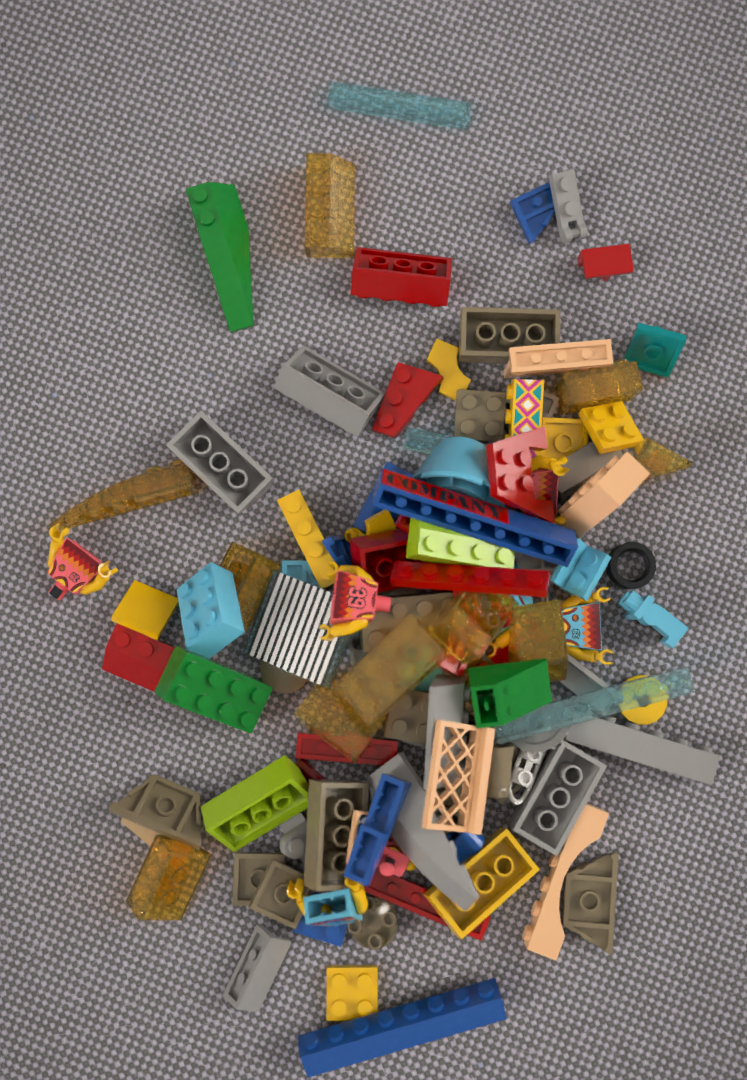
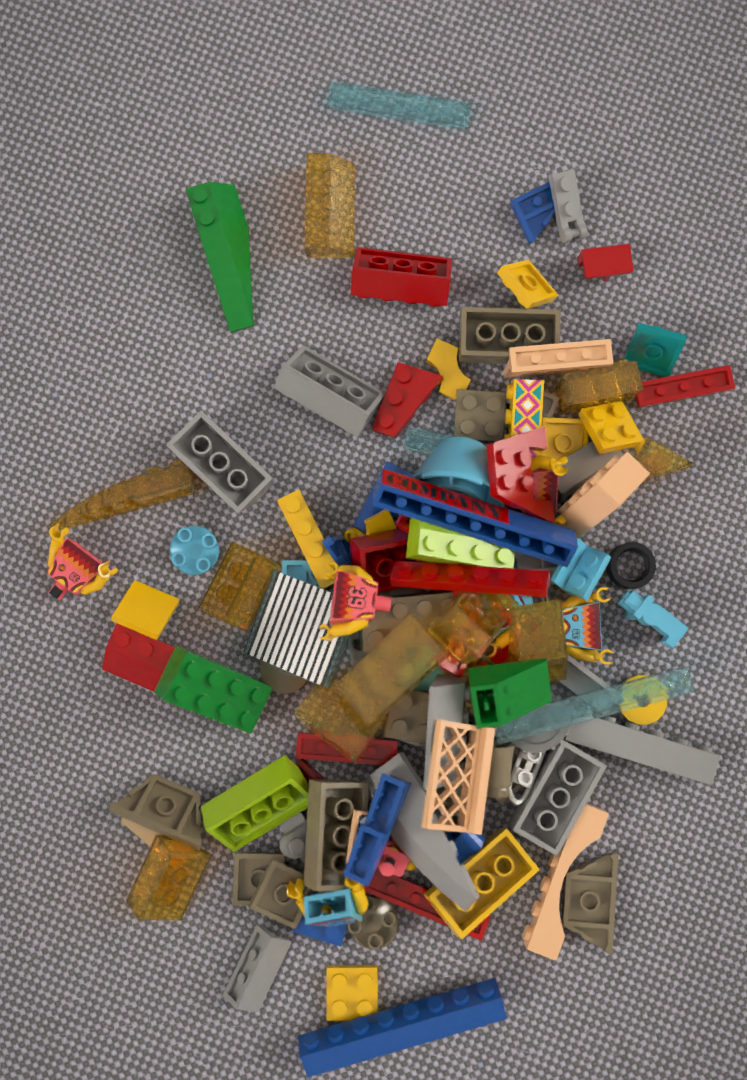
(194, 550): none -> medium azure dish
(210, 610): medium azure brick -> none
(527, 284): none -> yellow plate
(686, 386): none -> red plate

